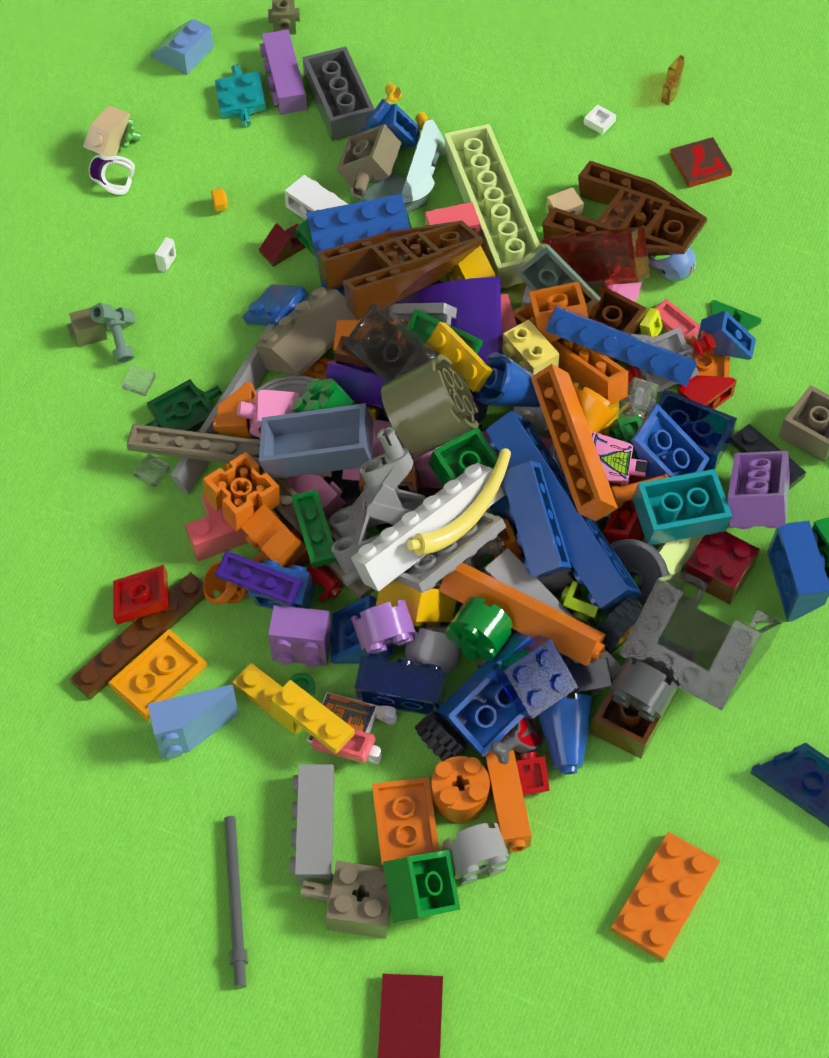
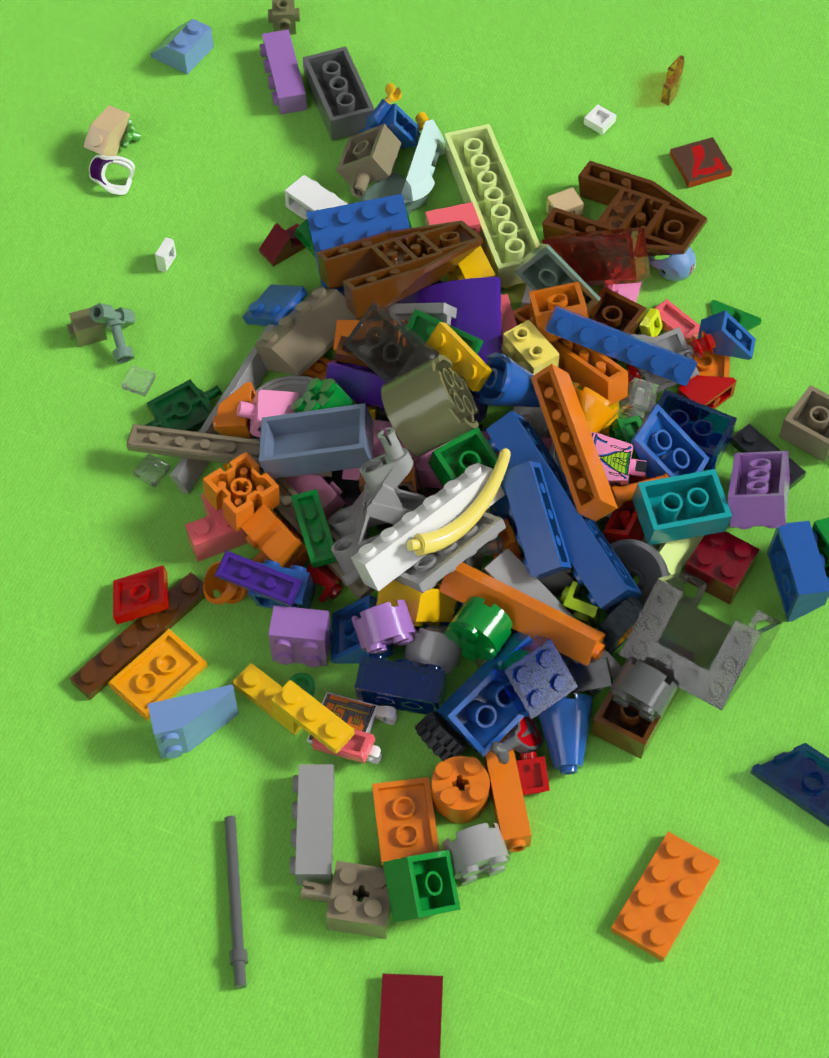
(219, 199): light orange tile -> none
(240, 95): teal plate -> none

